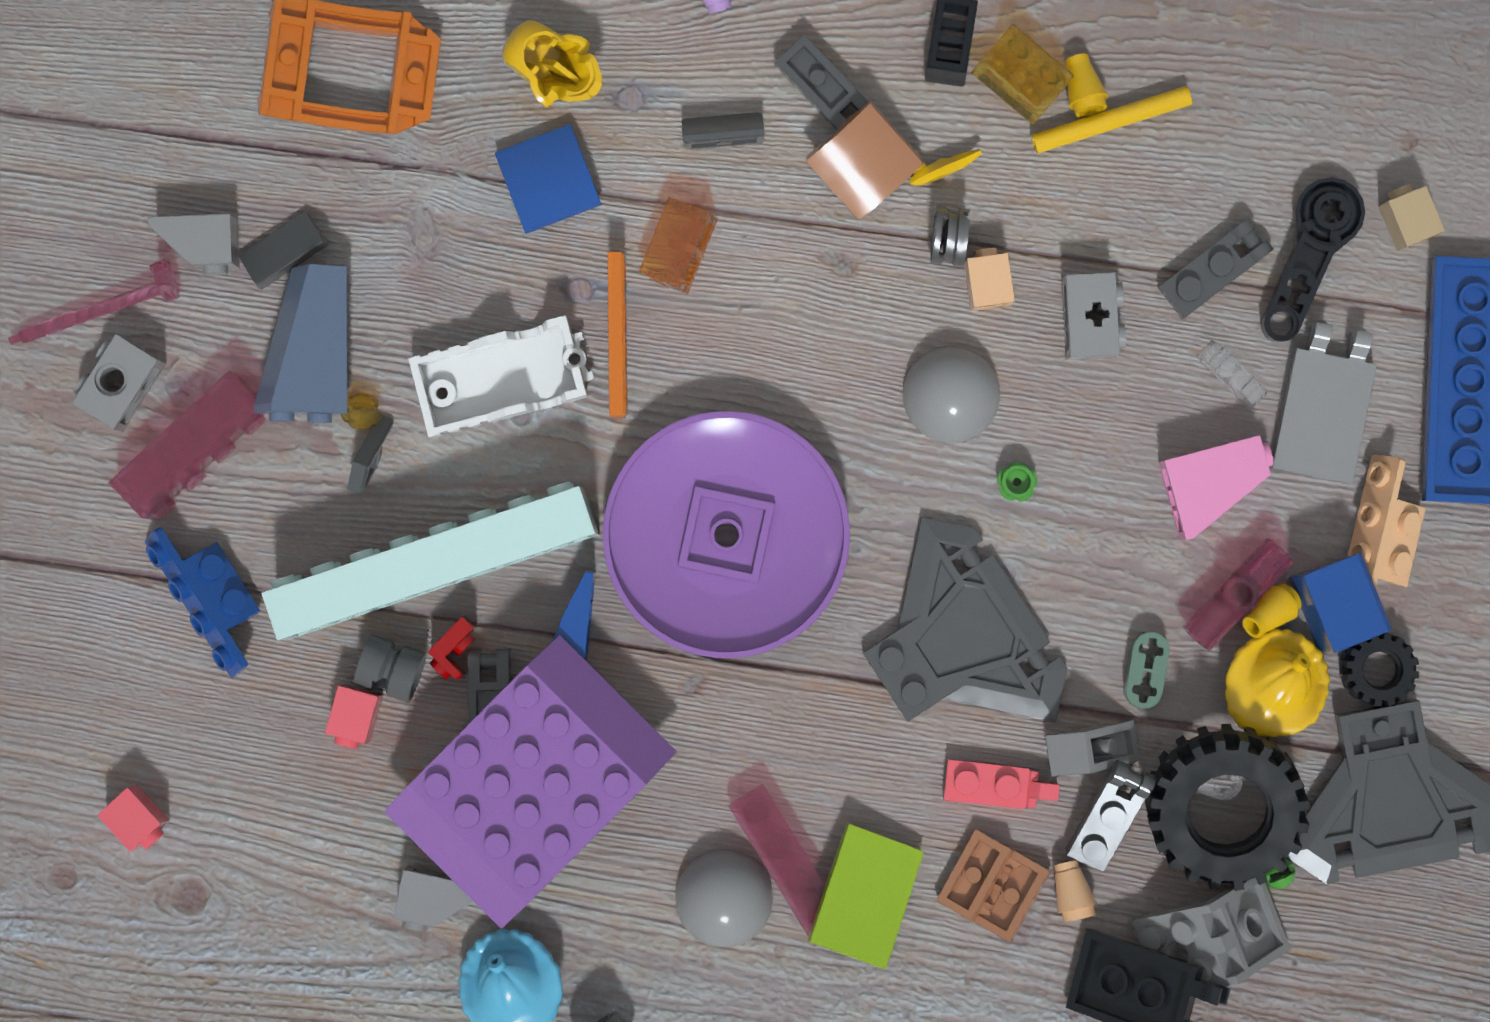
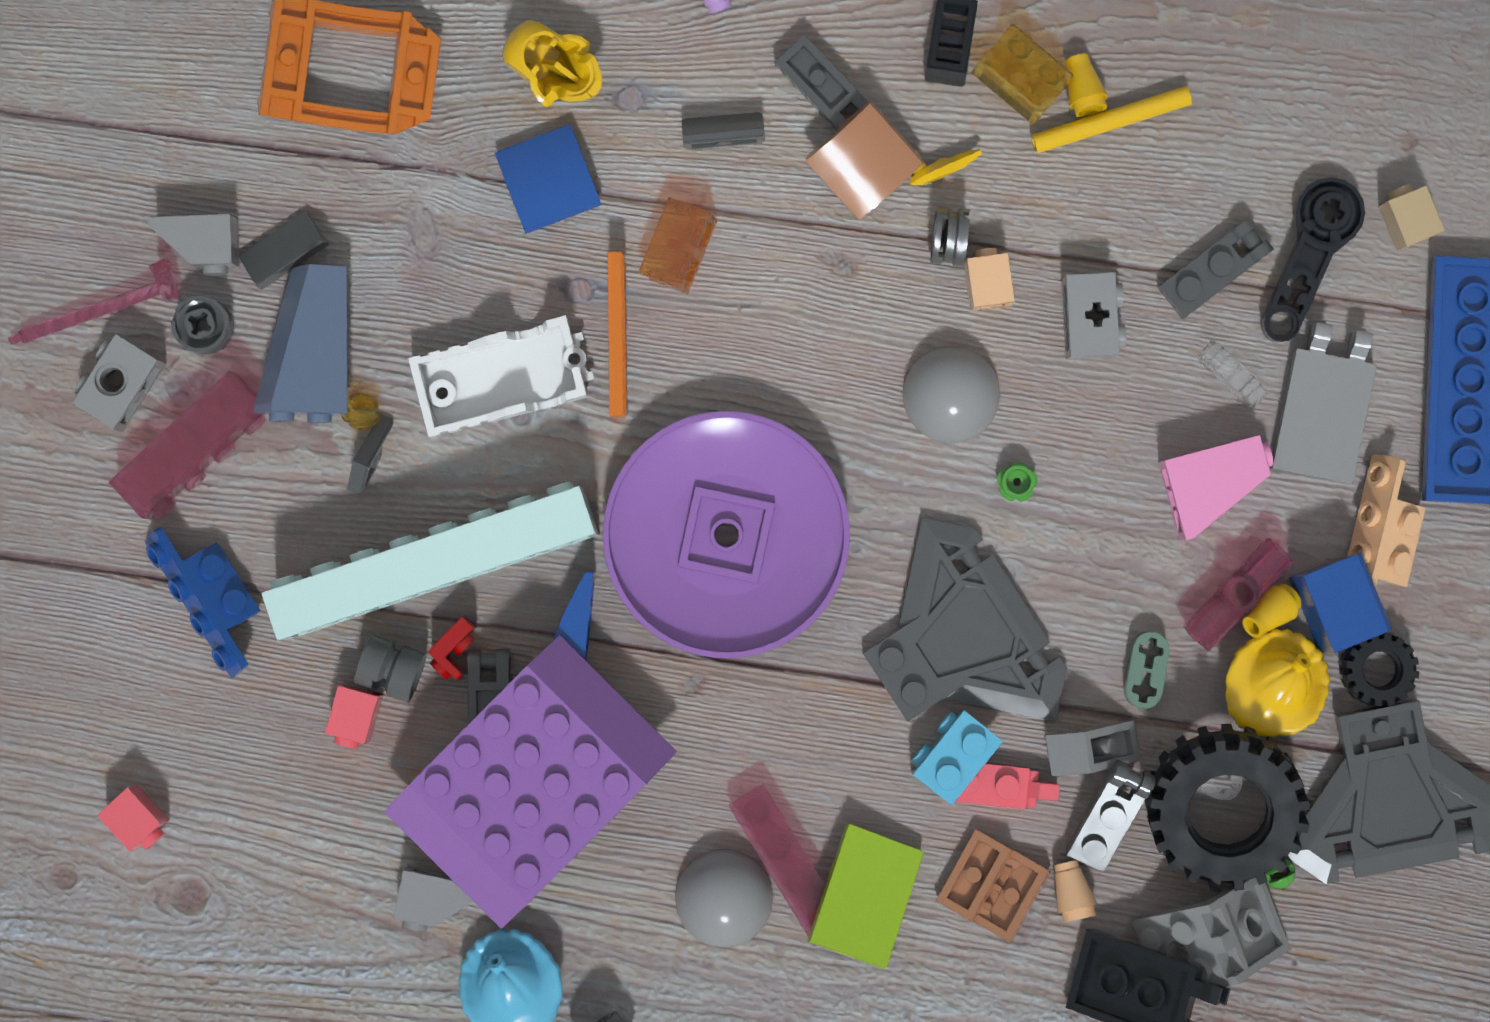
(202, 325): none -> dark grey wheel
(955, 755): none -> medium azure bracket

